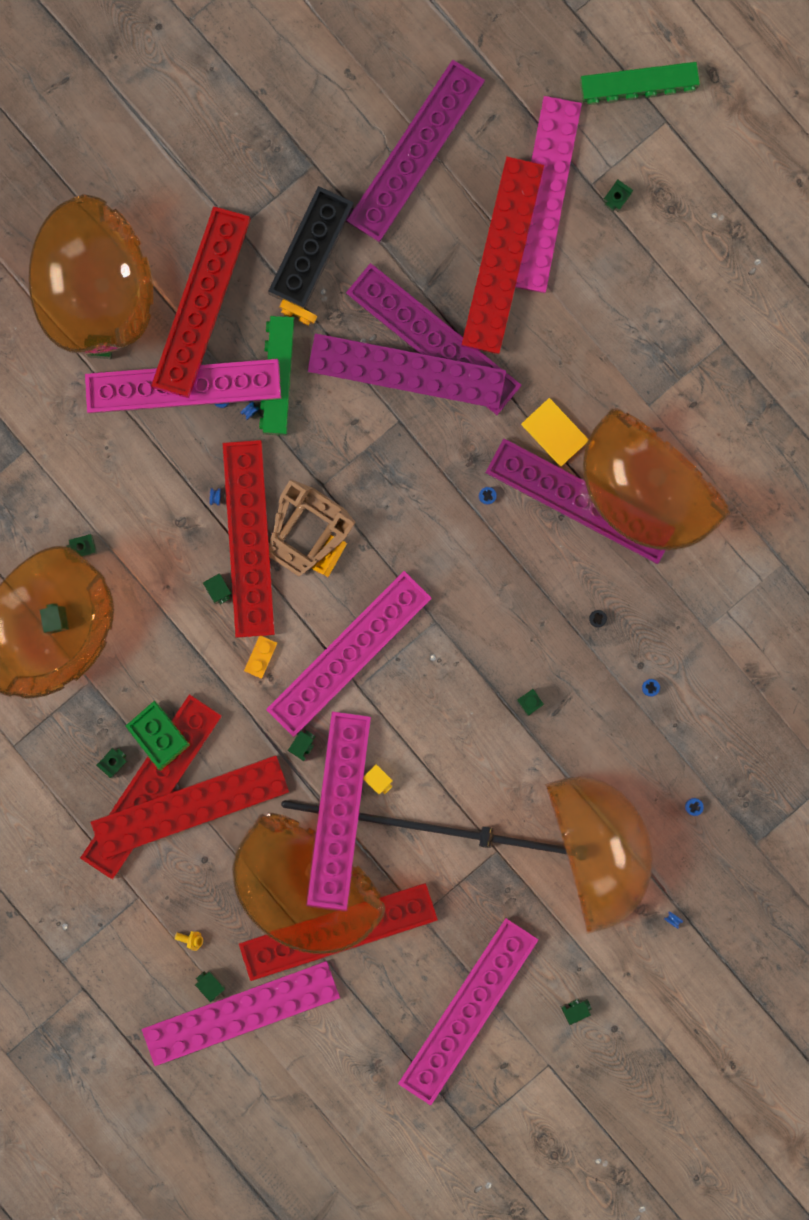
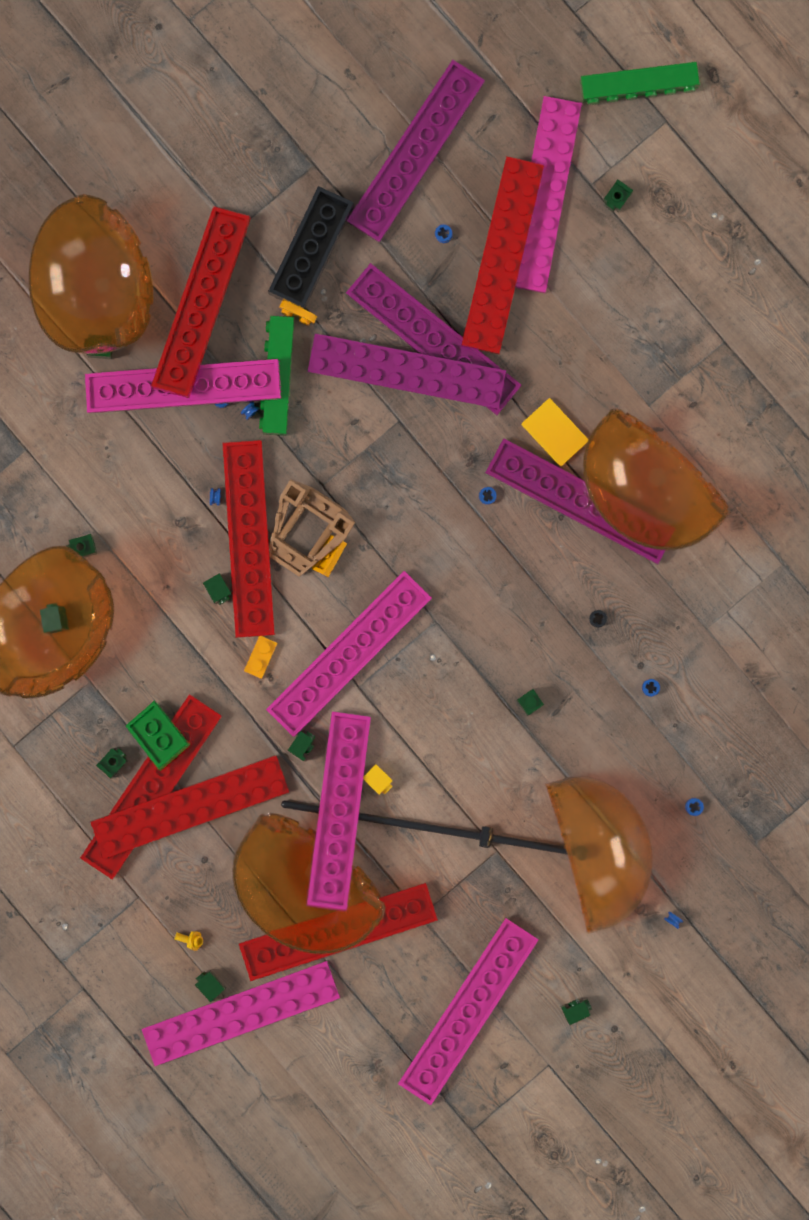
(440, 238): none -> blue bush

